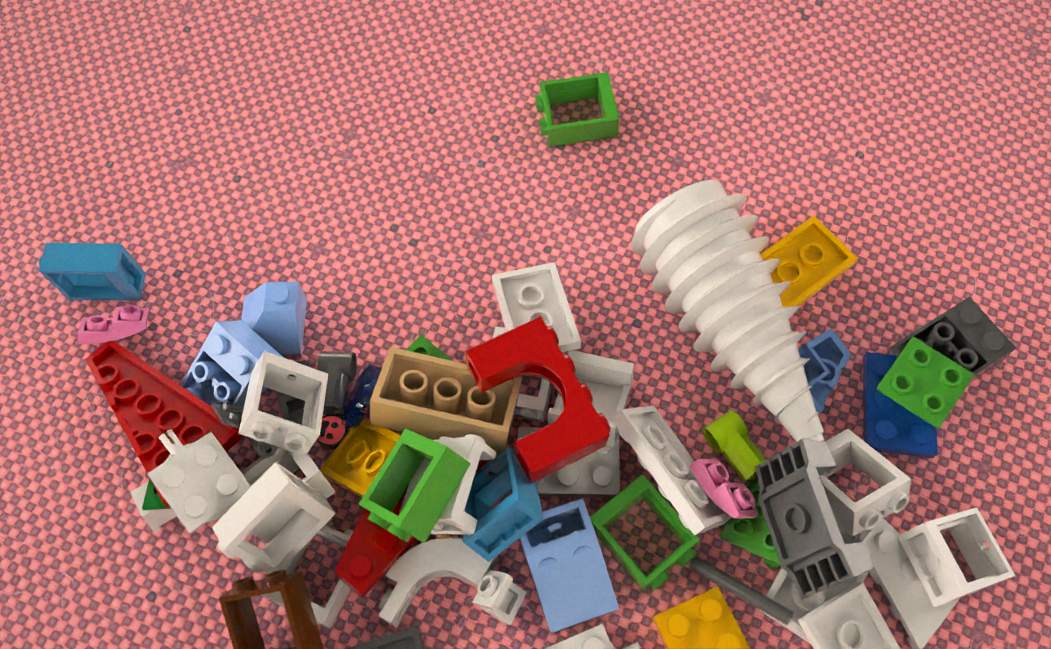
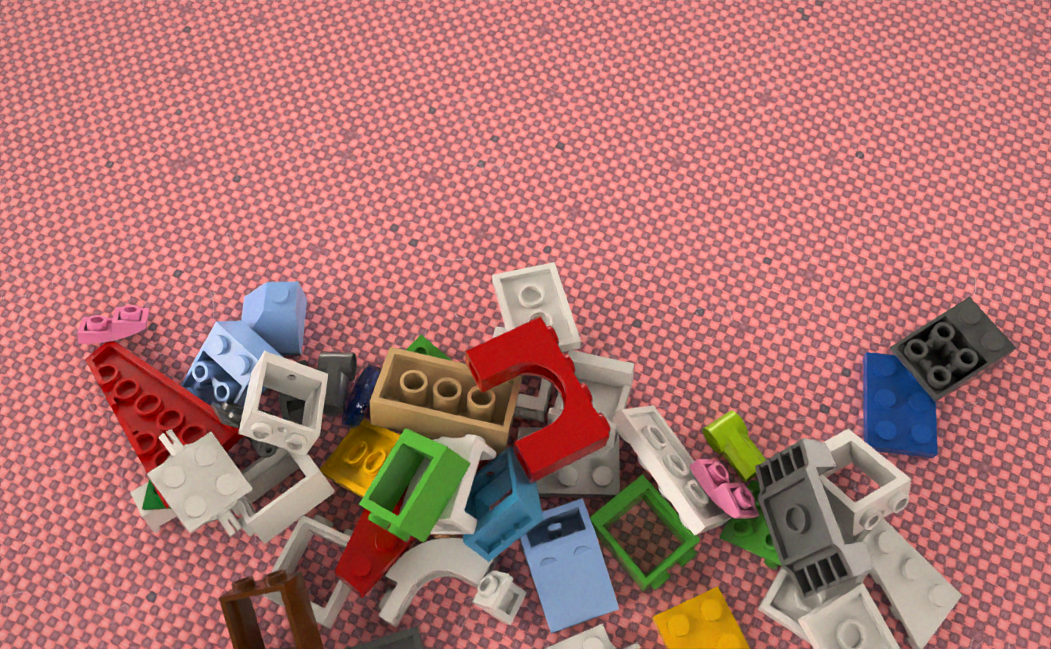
(92, 271): dark azure window -> none
(257, 504): white window -> none
(332, 431): tile -> none
(578, 89): bright green window -> none
(719, 280): white cone -> none
(742, 590): dark grey bar -> none
(809, 260): yellow plate -> none
(826, 362): medium blue slope -> none
(925, 382): bright green hinge -> none
(936, 564): white window -> none

